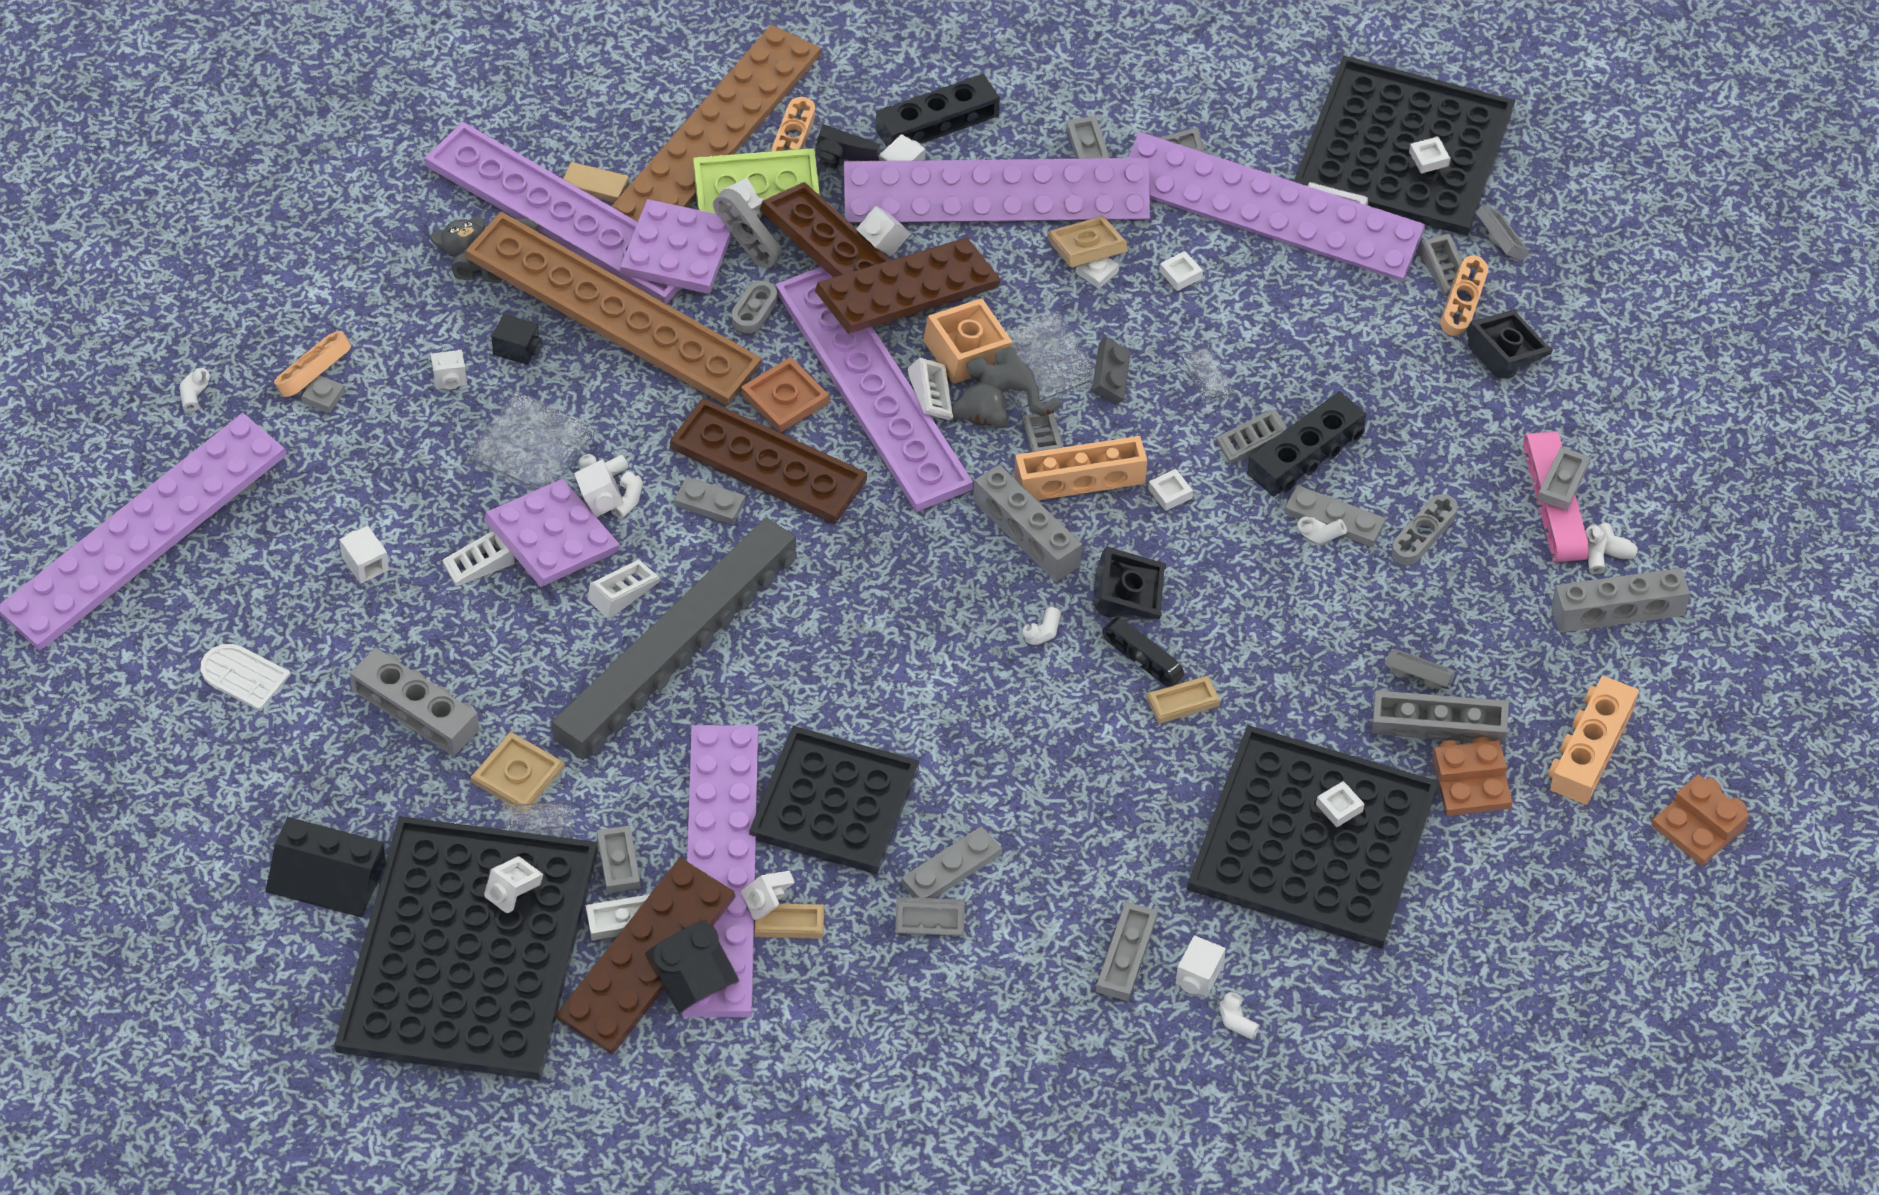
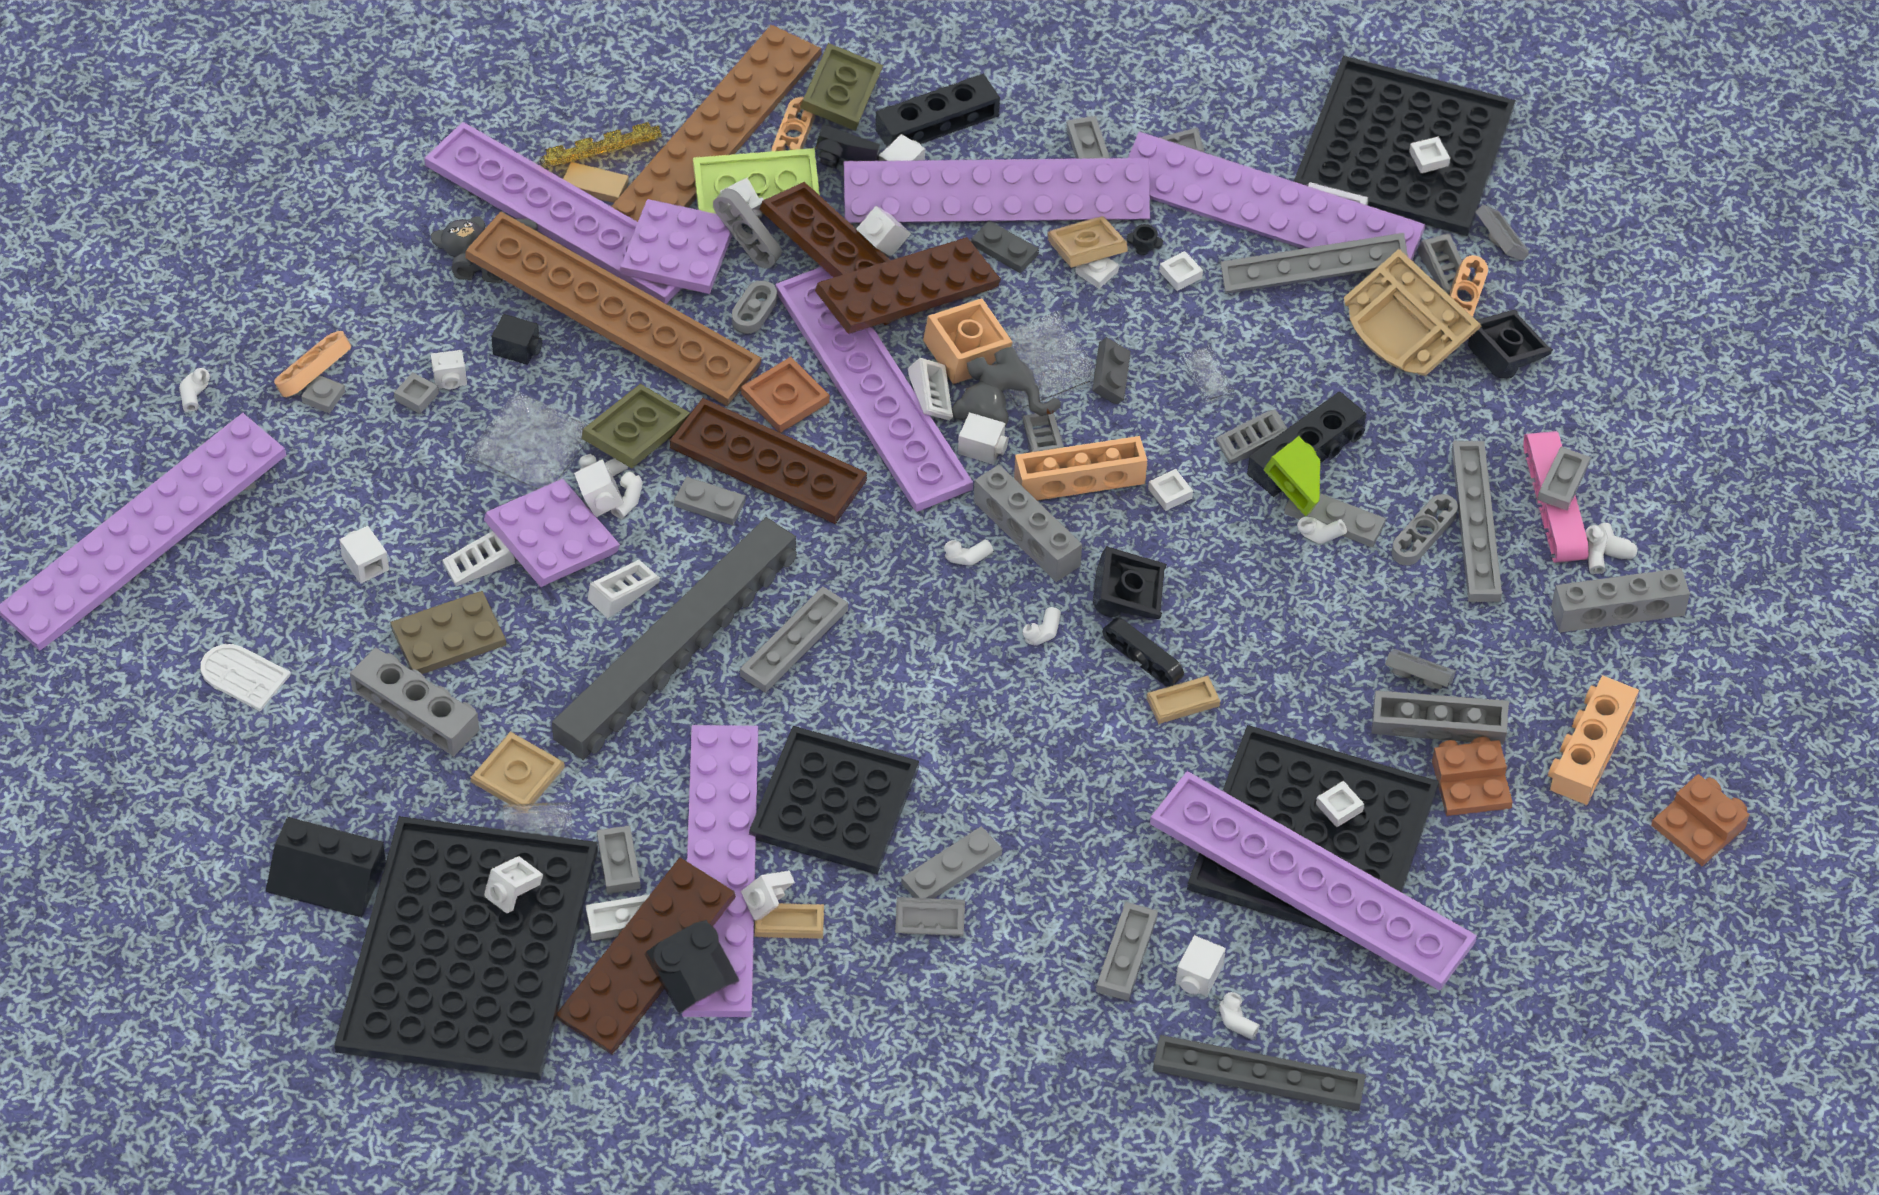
(416, 393): none -> light grey plate
(448, 633): none -> dark tan plate
(612, 141): none -> clear yellow plate
(635, 425): none -> olive plate
(794, 639): none -> light grey plate
(841, 86): none -> olive plate
(966, 556): none -> white arm
(982, 438): none -> white brick
(1005, 246): none -> dark grey plate
(1144, 232): none -> black plate
(1259, 1072): none -> dark grey plate
(1297, 474): none -> lime slope
(1309, 263): none -> light grey plate
(1313, 880): none -> lavender plate
(1407, 316): none -> tan slope
(1476, 521): none -> light grey plate

